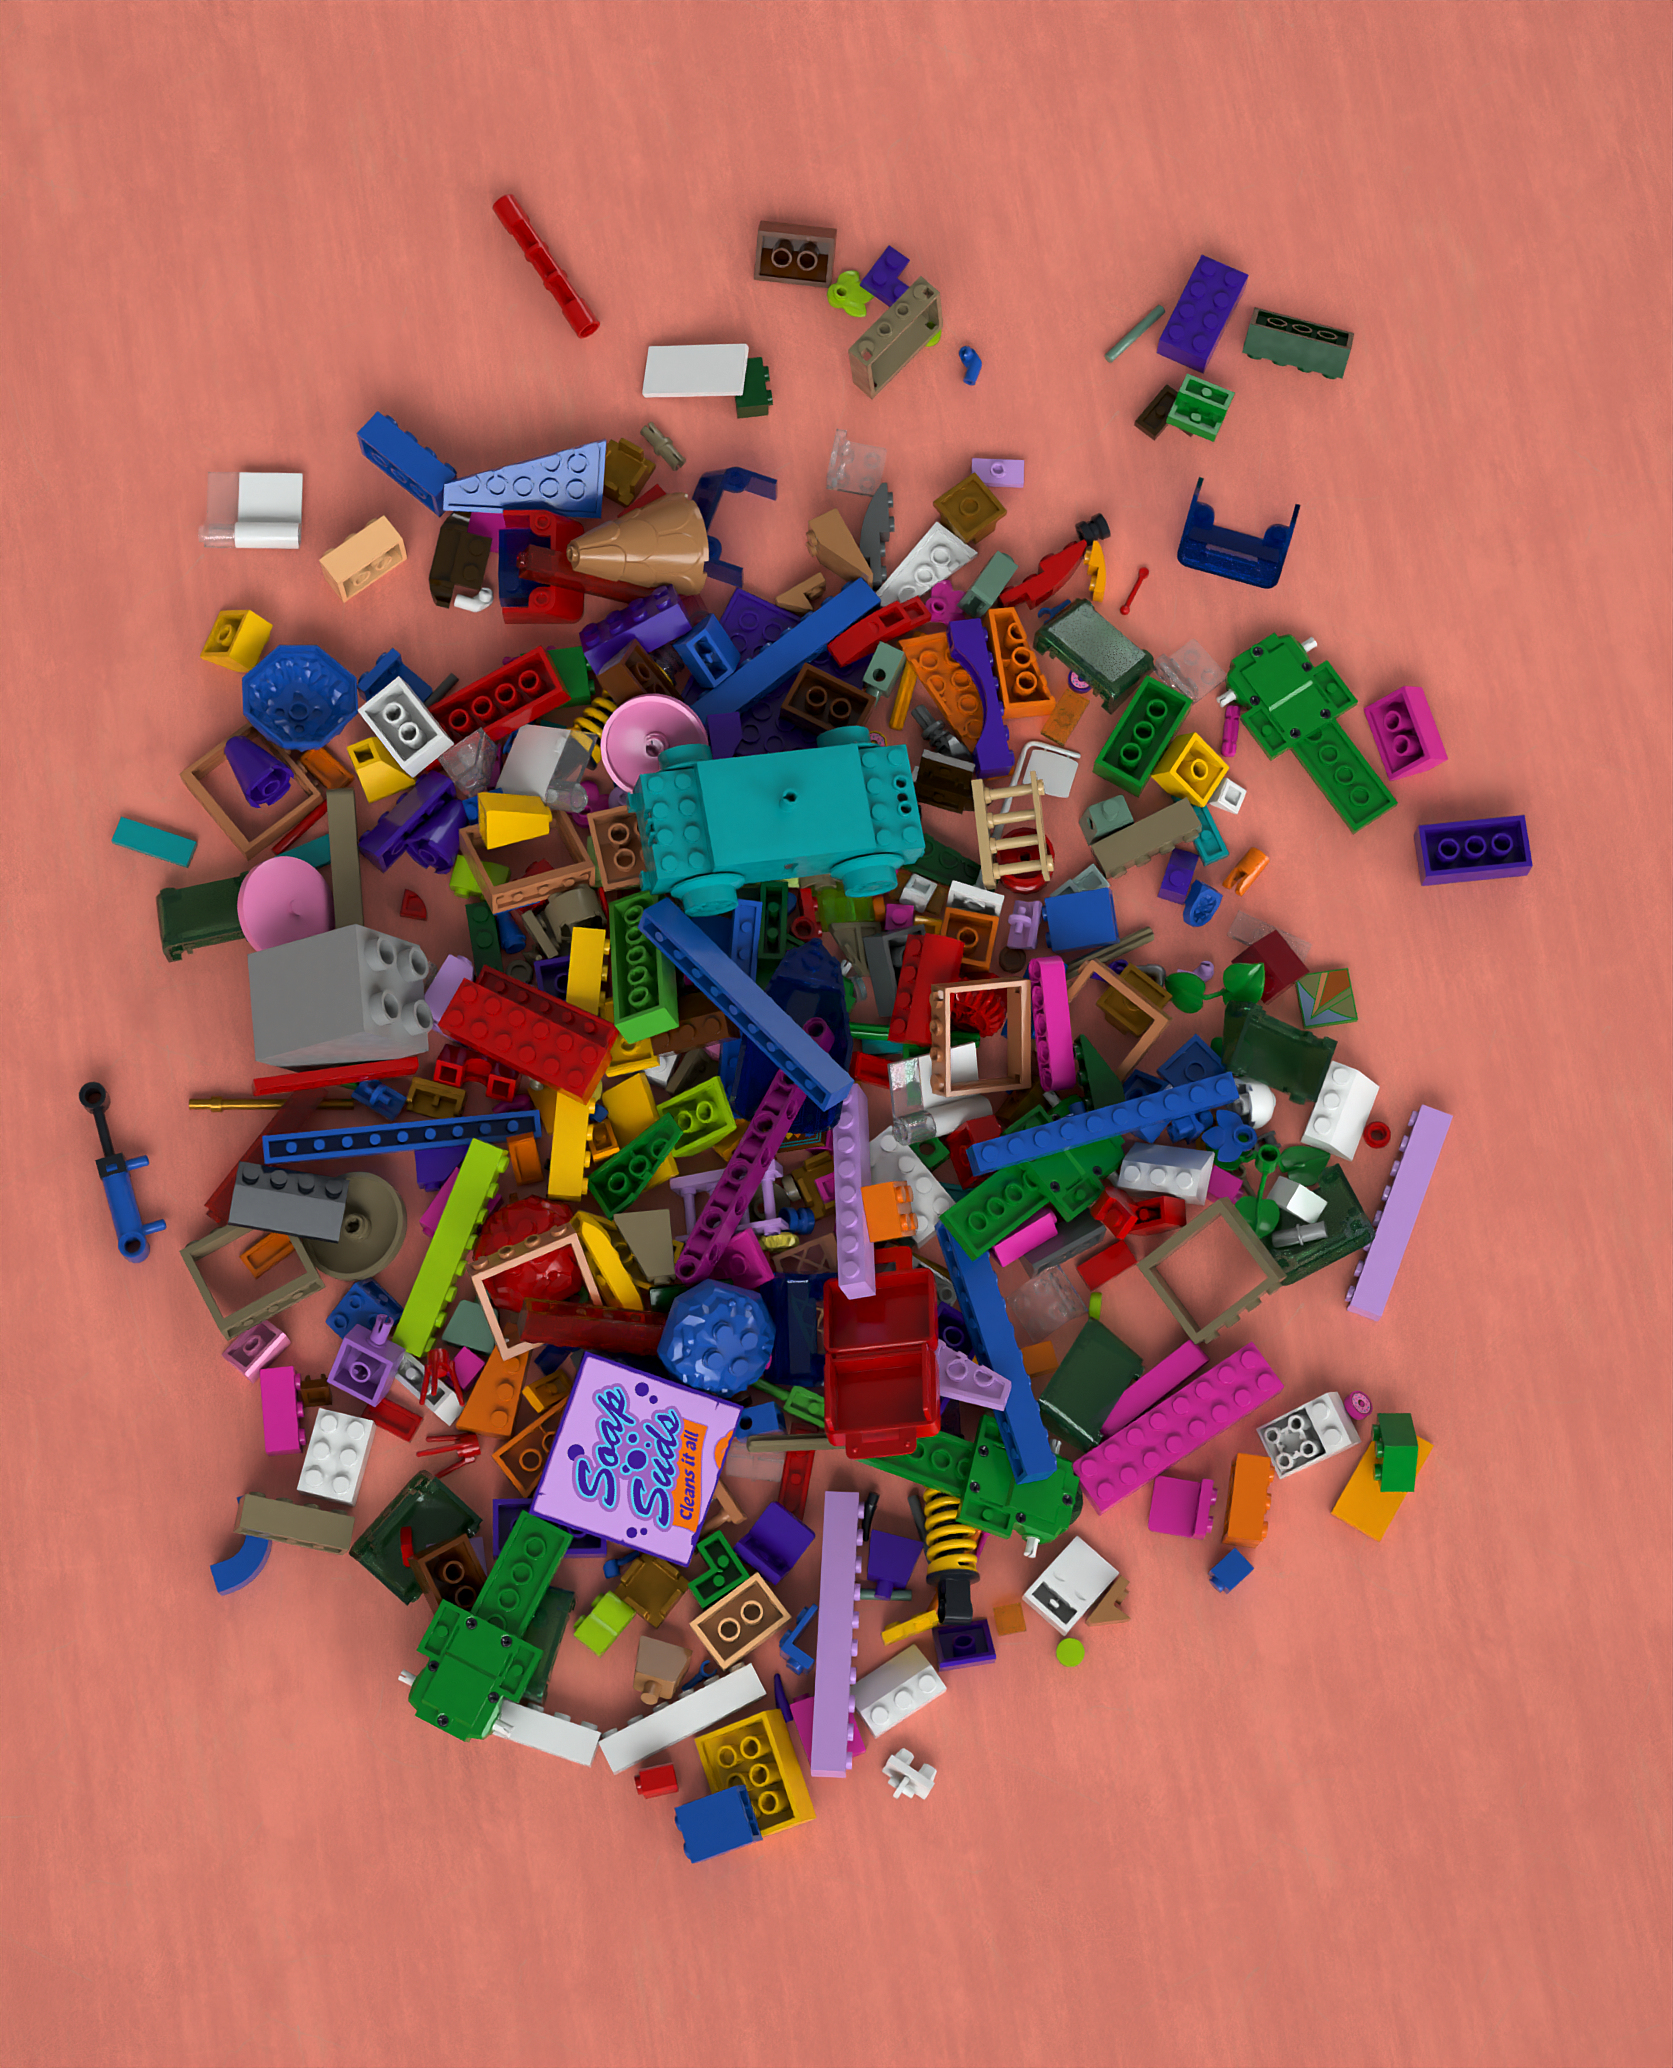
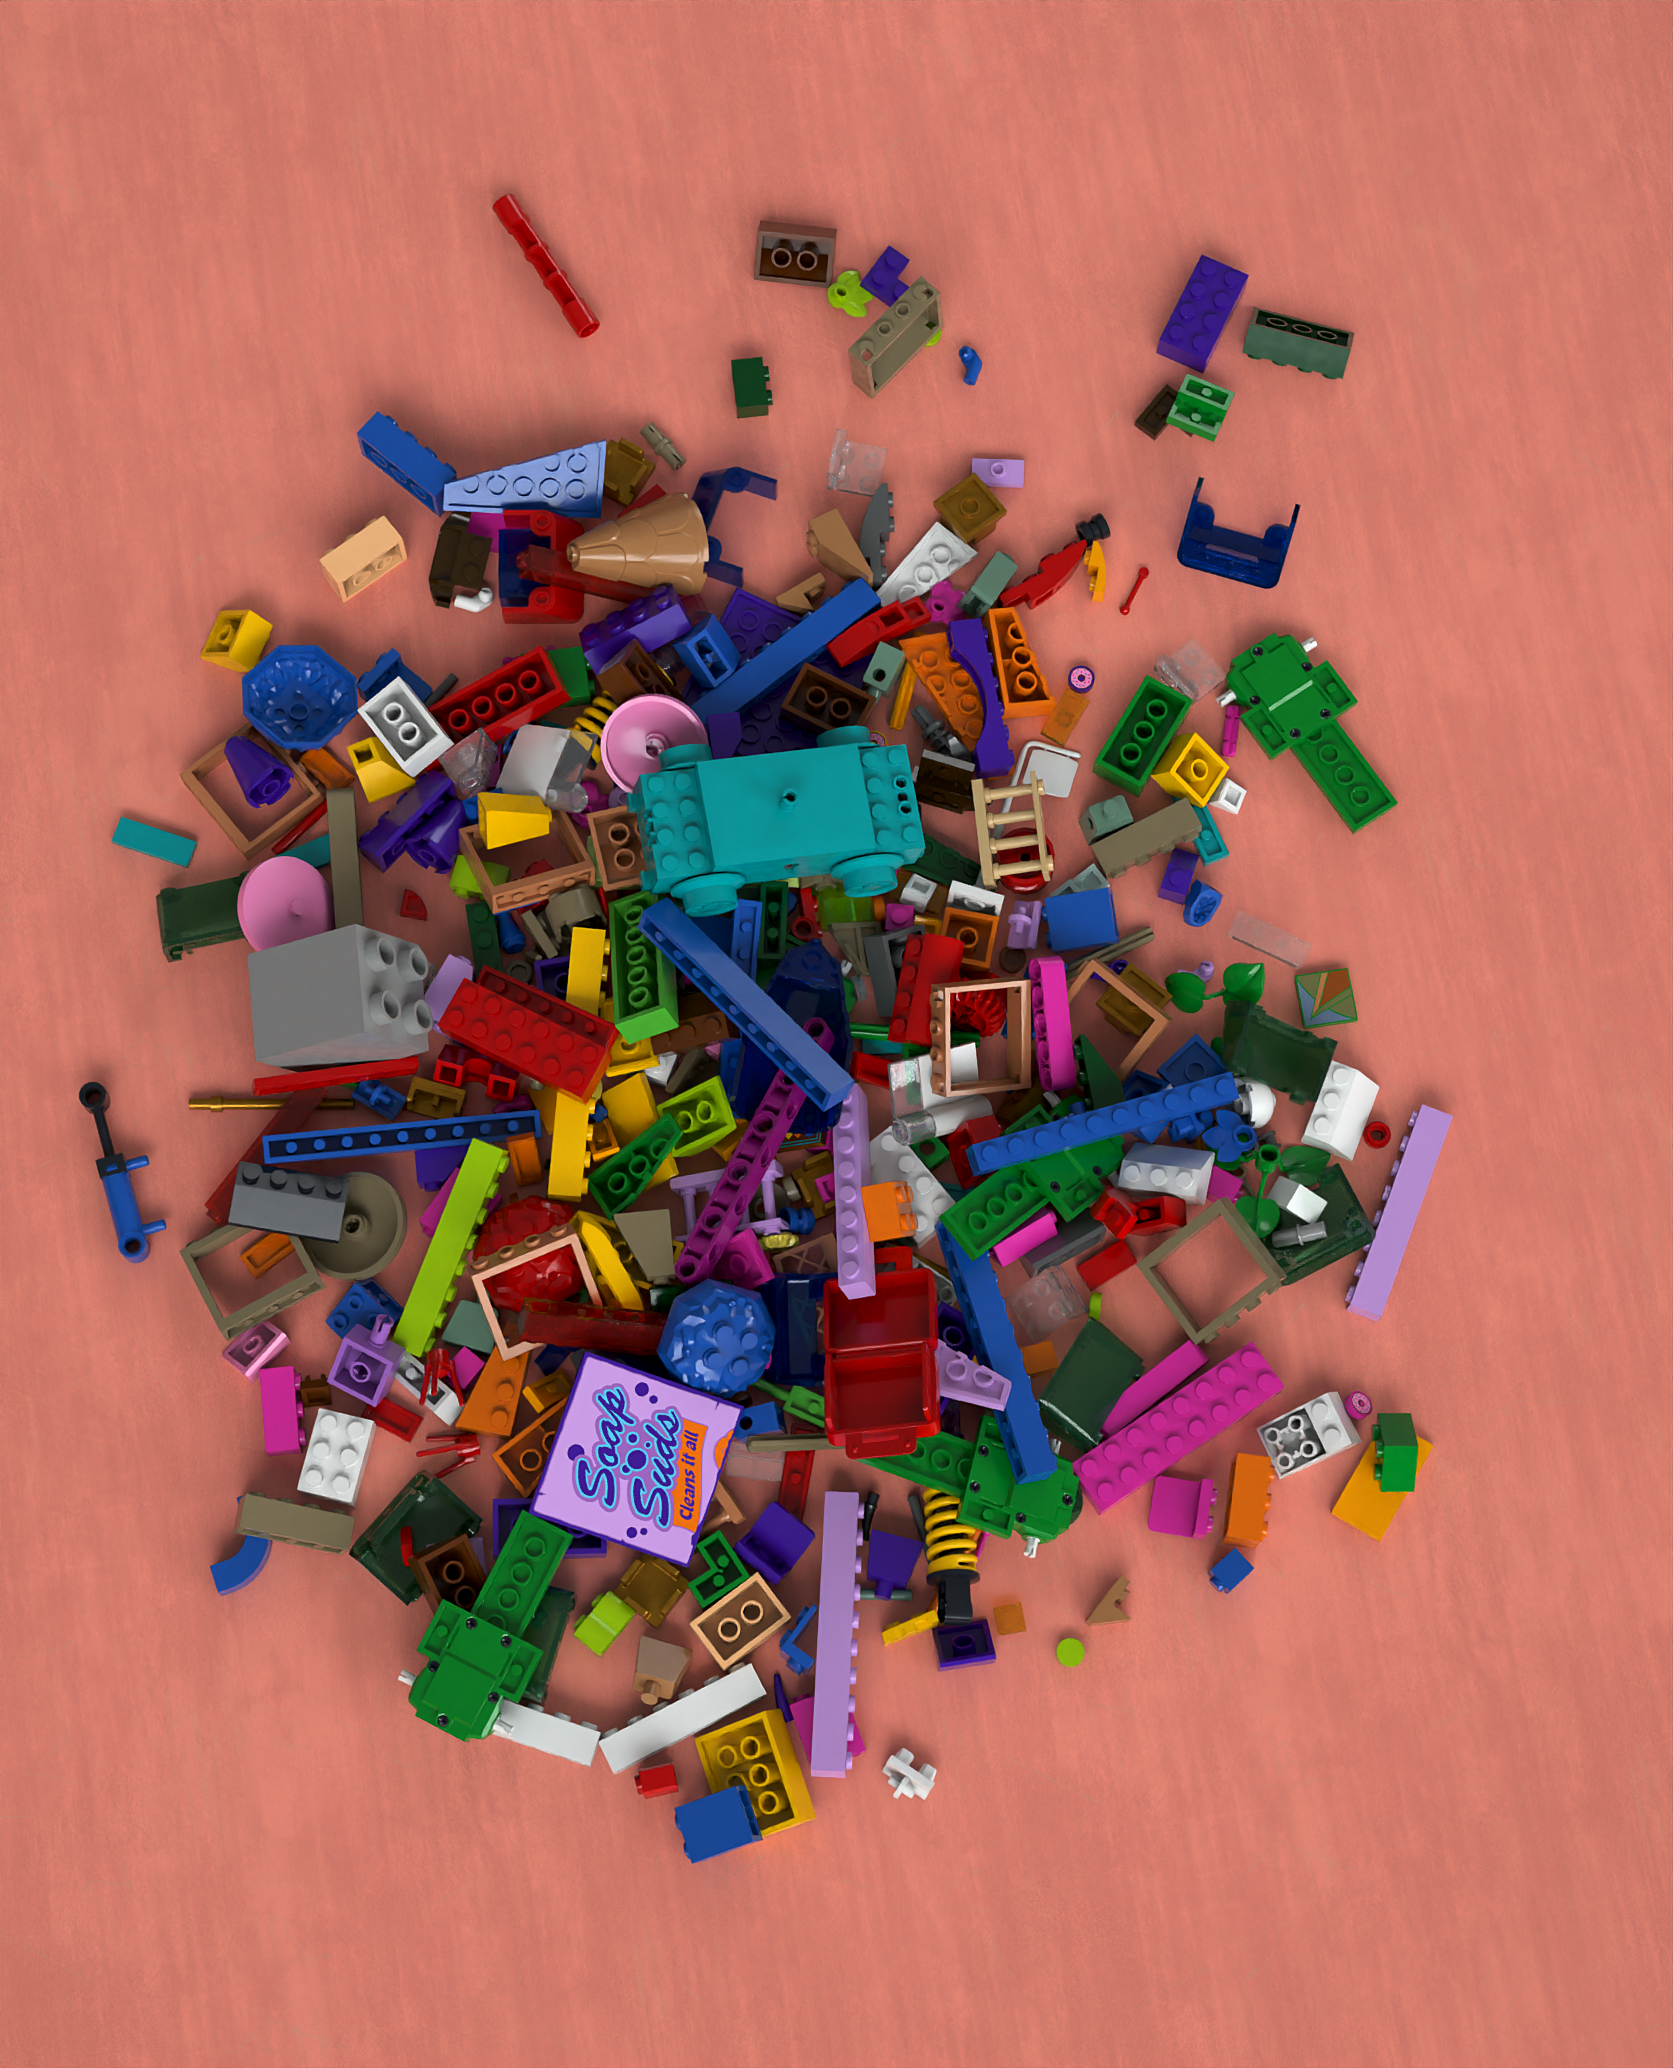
(253, 510): white door -> none
(611, 1567): blue hand -> none
(695, 370): white tile -> none
(699, 1677): blue hand -> none
(896, 1690): white slope -> none
(1052, 612): blue hand -> none
(1070, 1585): white slope -> none
(1095, 652): clear green windscreen -> none
(1135, 333): sand green bar -> none
(1155, 971): flat silver animal -> none
(1248, 868): orange hinge -> none
(1280, 962): dark red slope -> none
(1405, 733): dark pink slope -> none
(1472, 850): dark purple brick -> none

